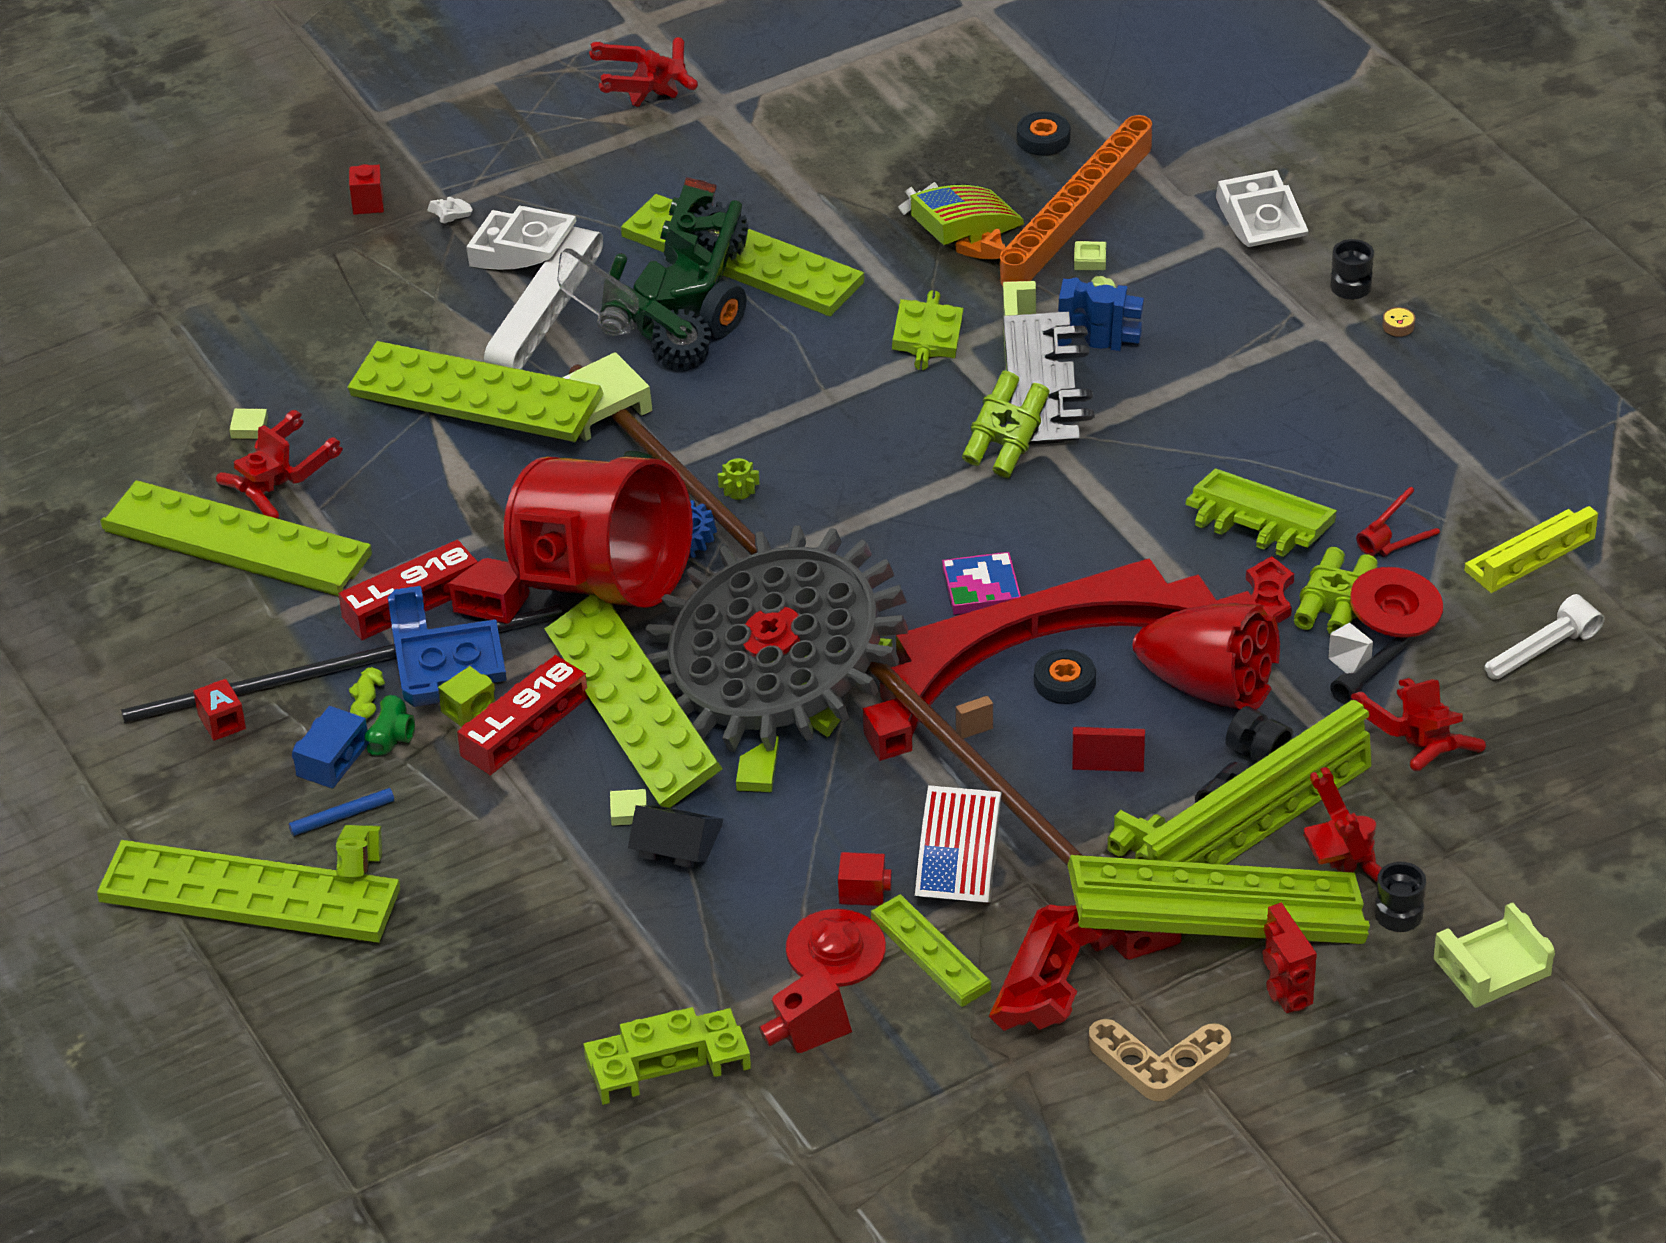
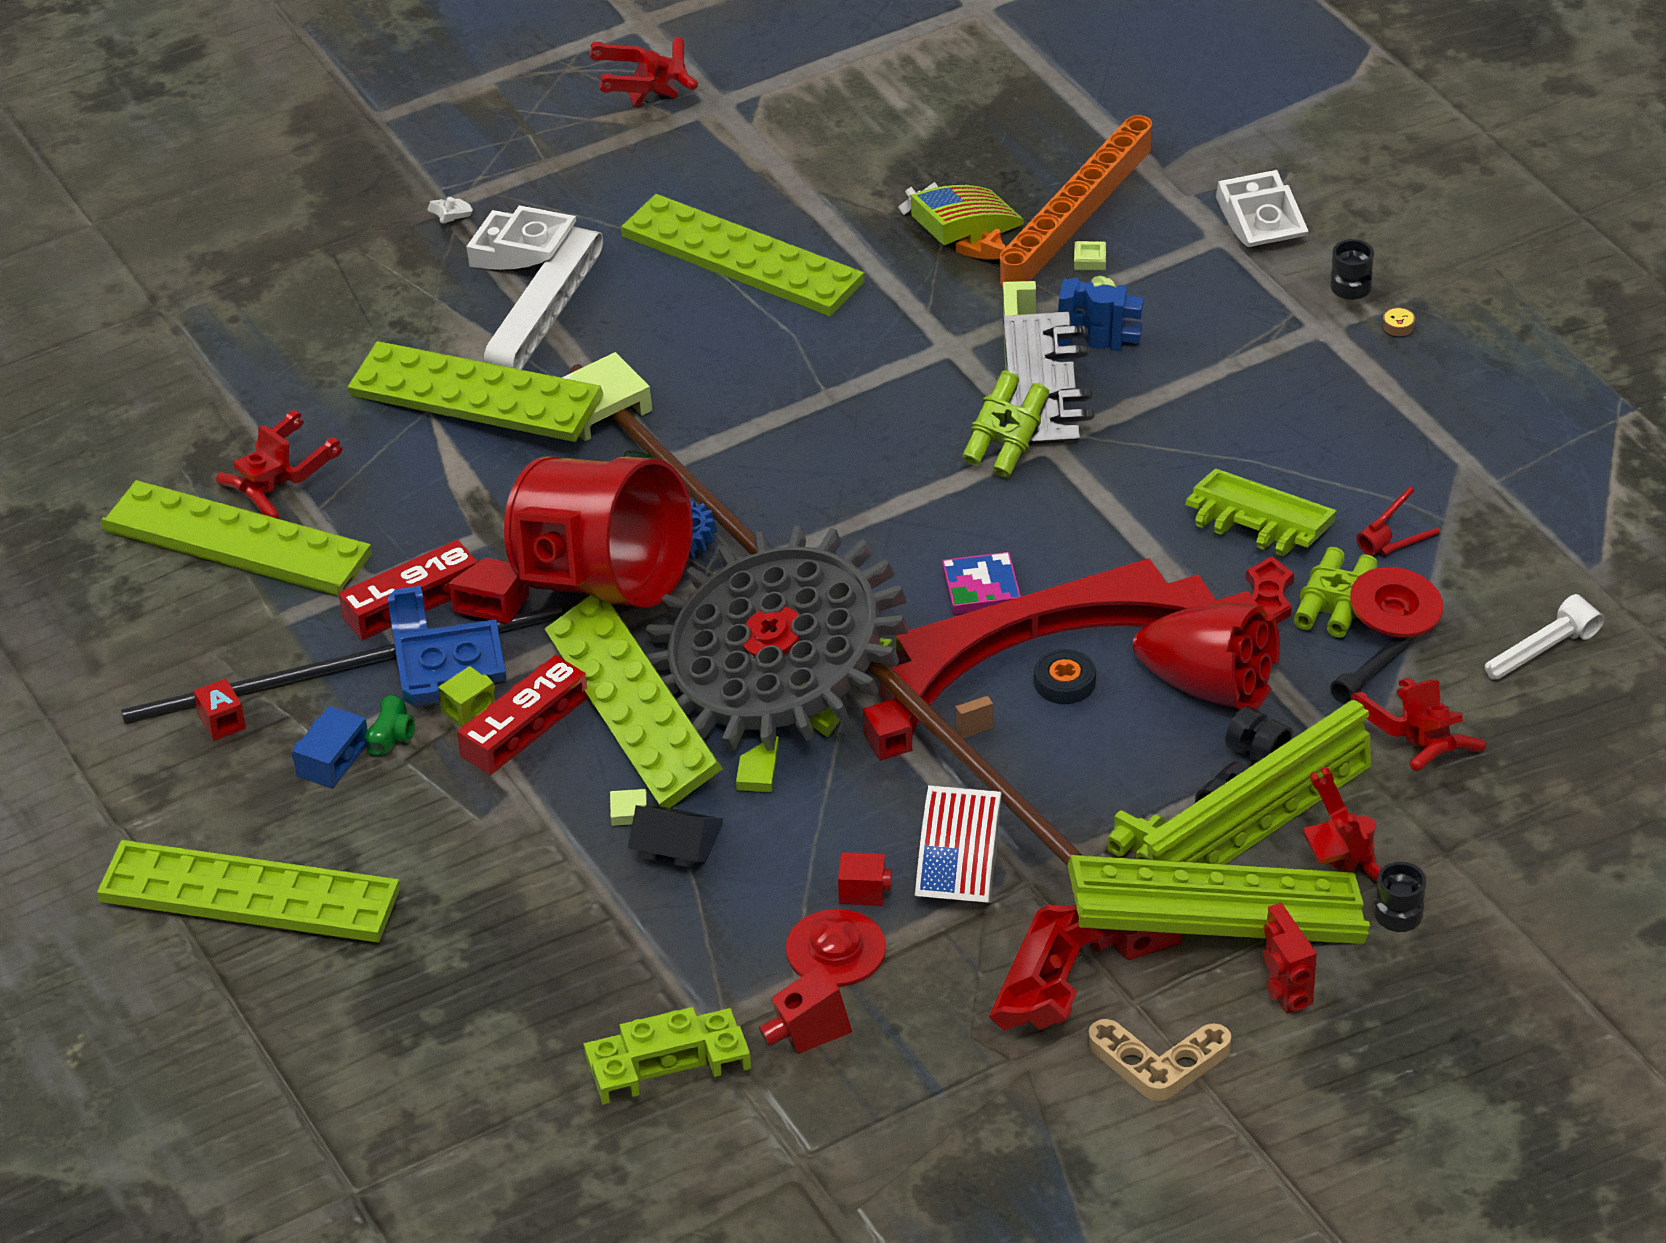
(246, 423): yellowish green tile -> none
(341, 812): blue bar -> none
(356, 848): lime leg -> none
(365, 692): lime animal -> none
(366, 189): red brick -> none
(697, 247): piece -> none
(723, 308): black bush -> none
(738, 479): lime gear -> none
(927, 329): lime plate -> none
(931, 950): lime tile -> none
(1043, 133): black bush -> none
(1108, 749): red slope -> none
(1349, 648): white slope -> none
(1495, 957): yellowish green panel -> none
(1533, 548): neon yellow fence -> none

